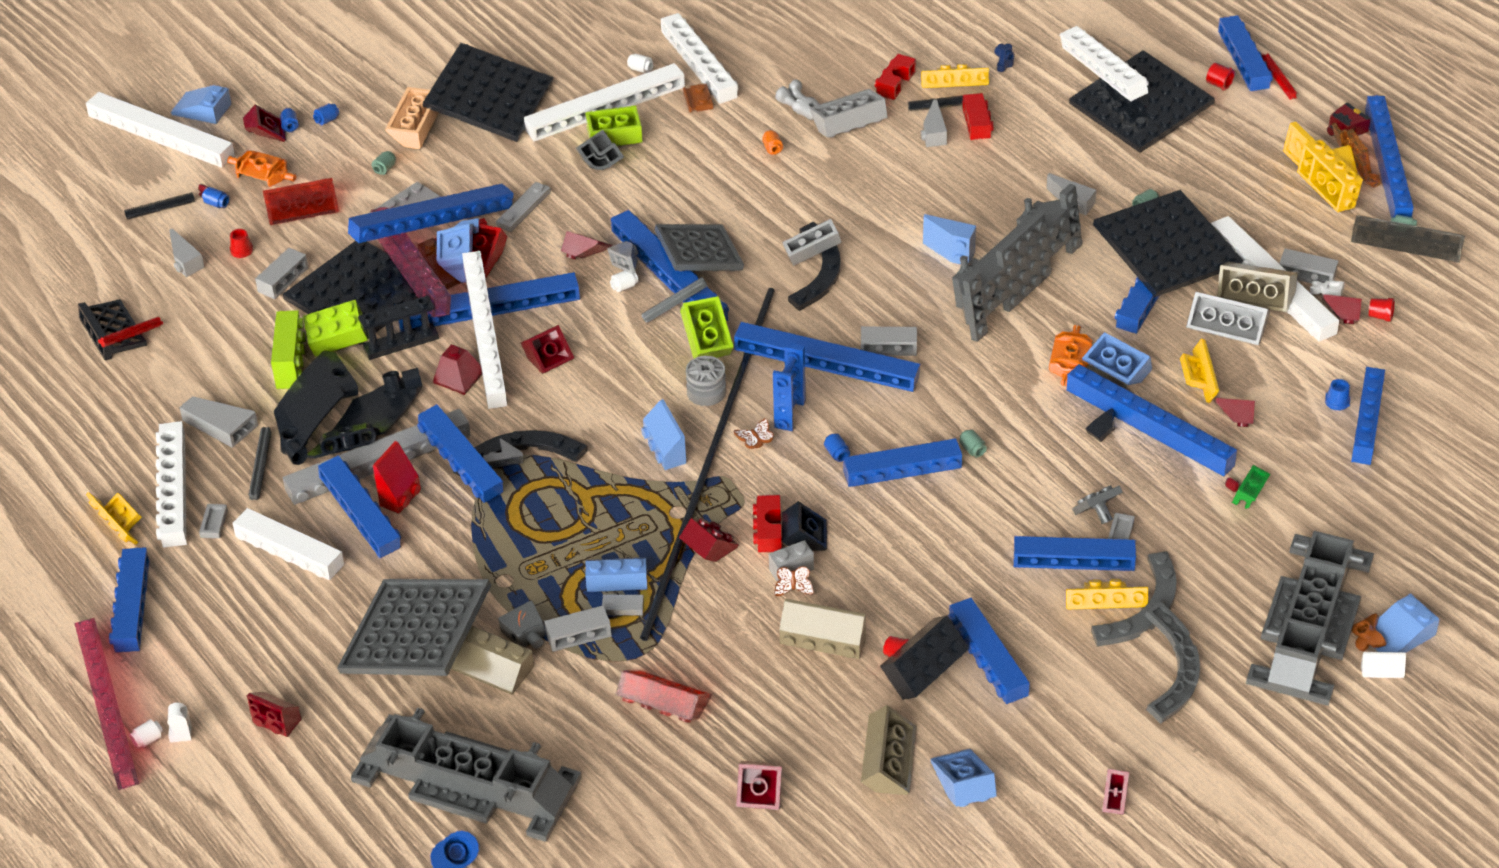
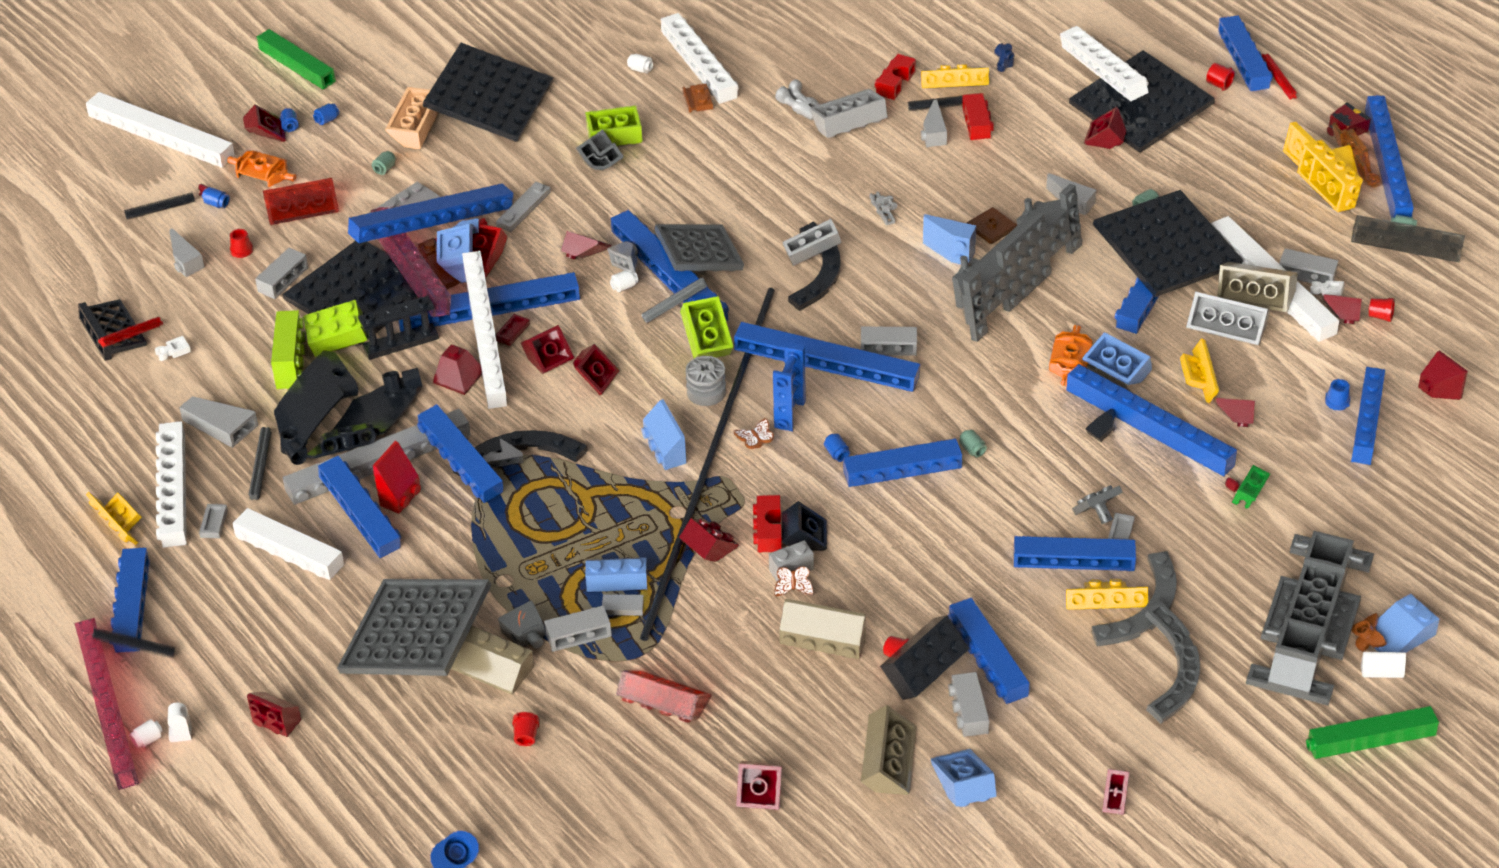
(134, 642): none -> black axle
(175, 347): none -> white plate
(204, 104): medium blue slope -> none
(296, 59): none -> green brick
(468, 774): dark grey piece -> none
(512, 329): none -> dark red plate
(525, 728): none -> red piece
(595, 368): none -> dark red slope
(619, 95): white brick -> none
(772, 142): orange brick -> none
(885, 208): none -> light grey piece
(969, 704): none -> light grey brick
(992, 225): none -> reddish brown plate
(1106, 130): none -> dark red slope
(1372, 732): none -> green brick
(1443, 378): none -> dark red slope

